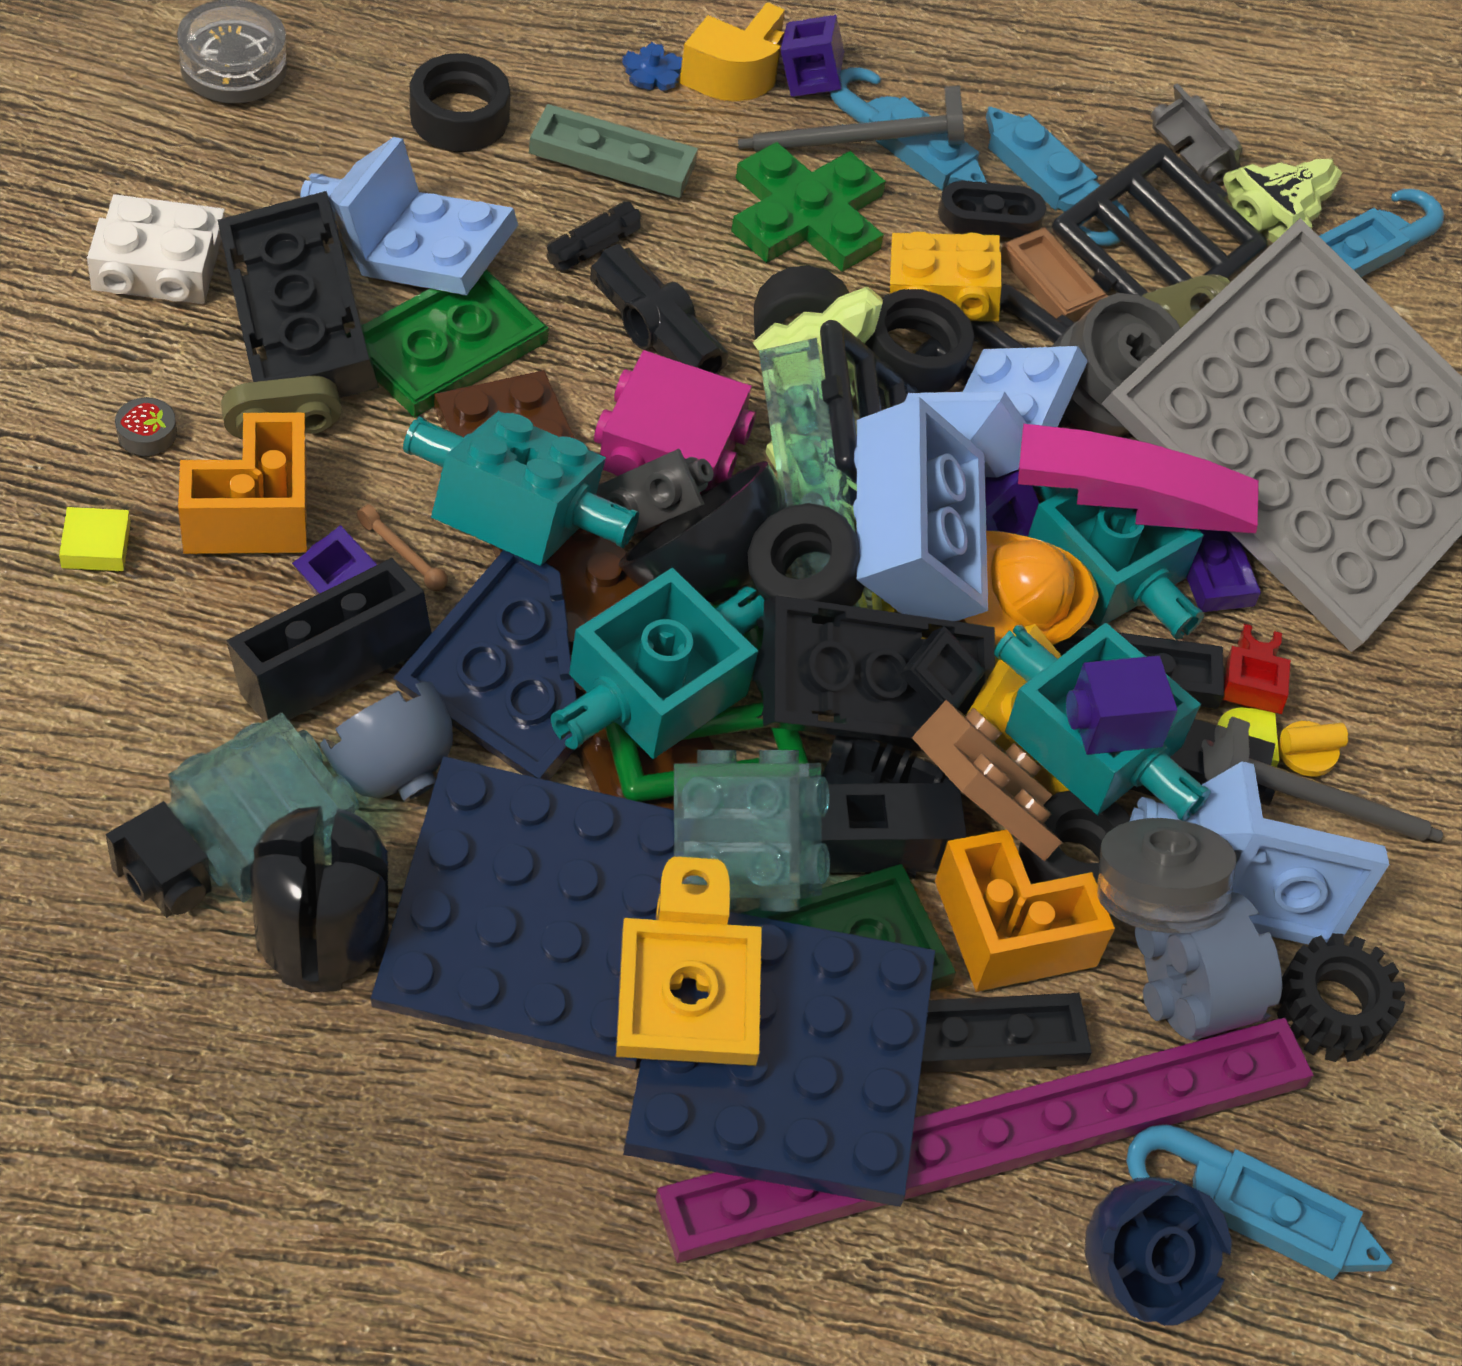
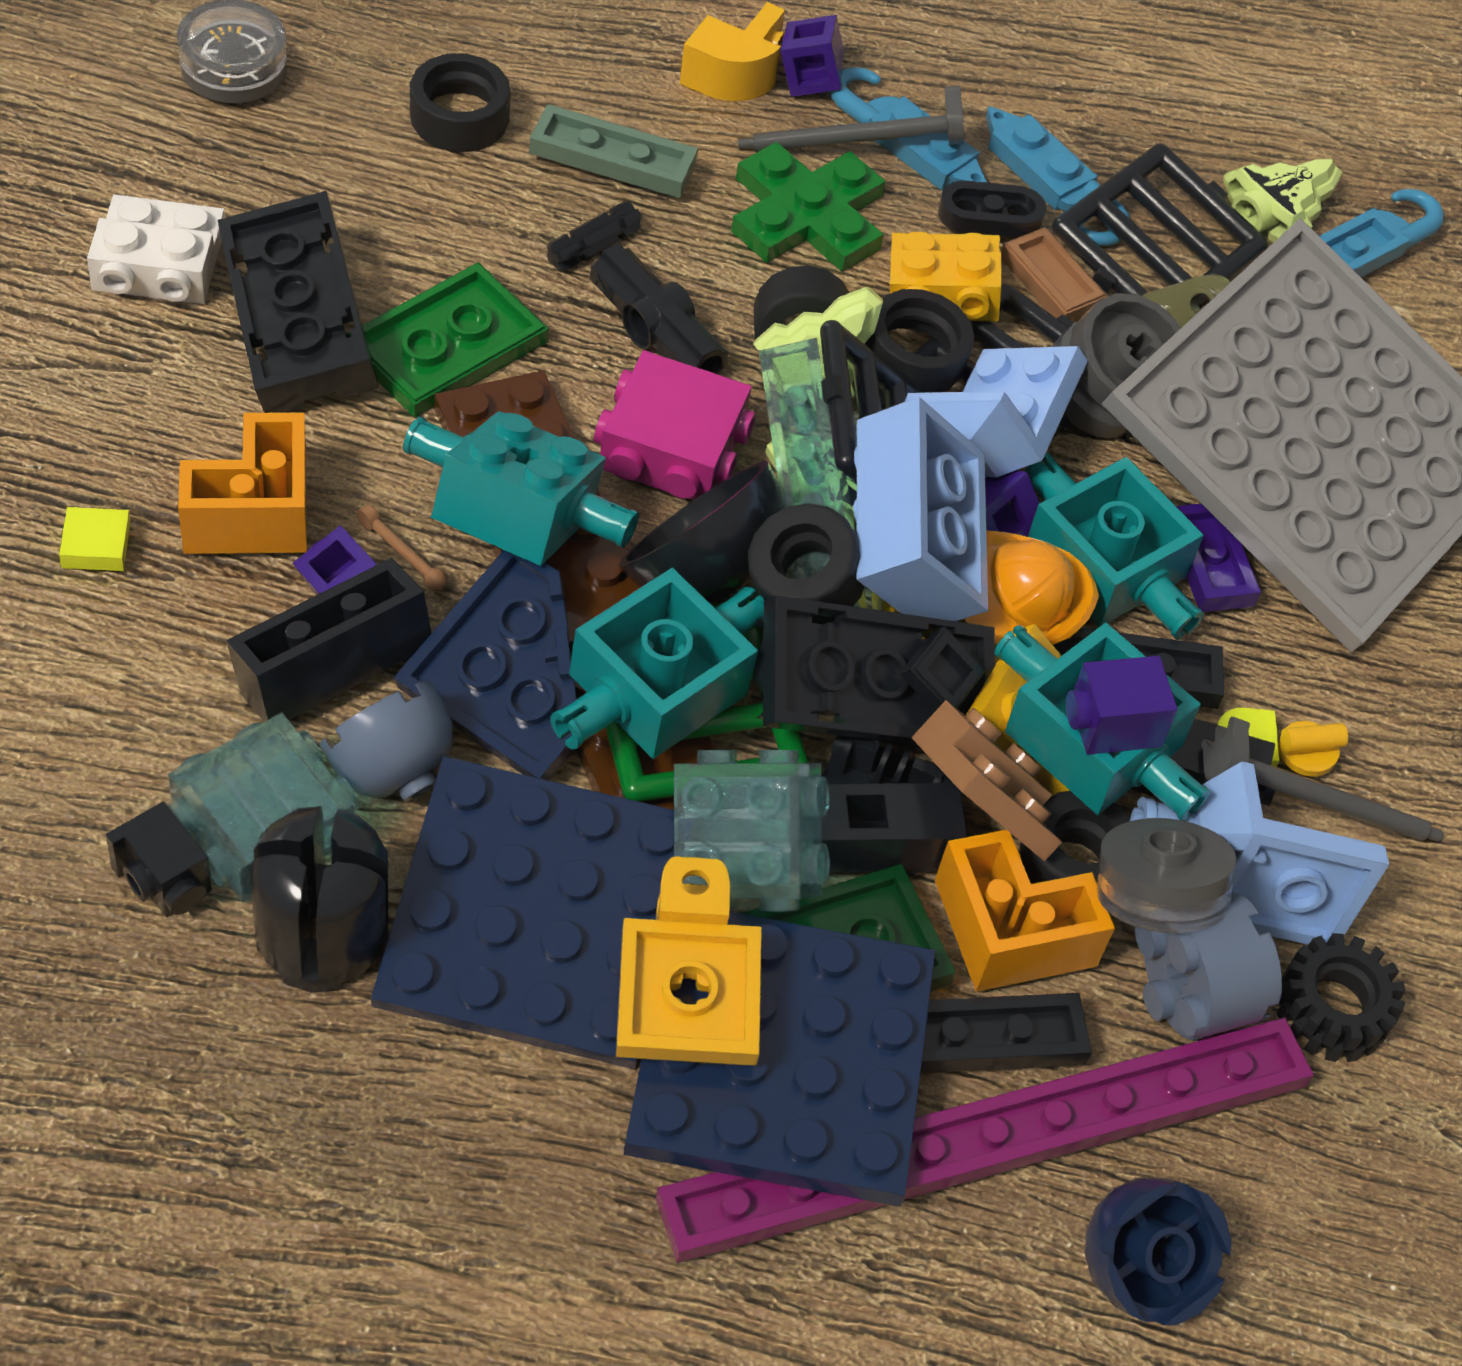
(146, 426): dark grey tile -> none
(307, 394): olive plate -> none
(411, 233): light blue plate -> none
(653, 67): blue plant -> none
(660, 488): flat silver hinge -> none
(1133, 474): dark pink slope -> none
(1190, 120): flat silver hinge -> none
(1255, 673): red plate -> none
(1269, 1204): dark azure plate -> none

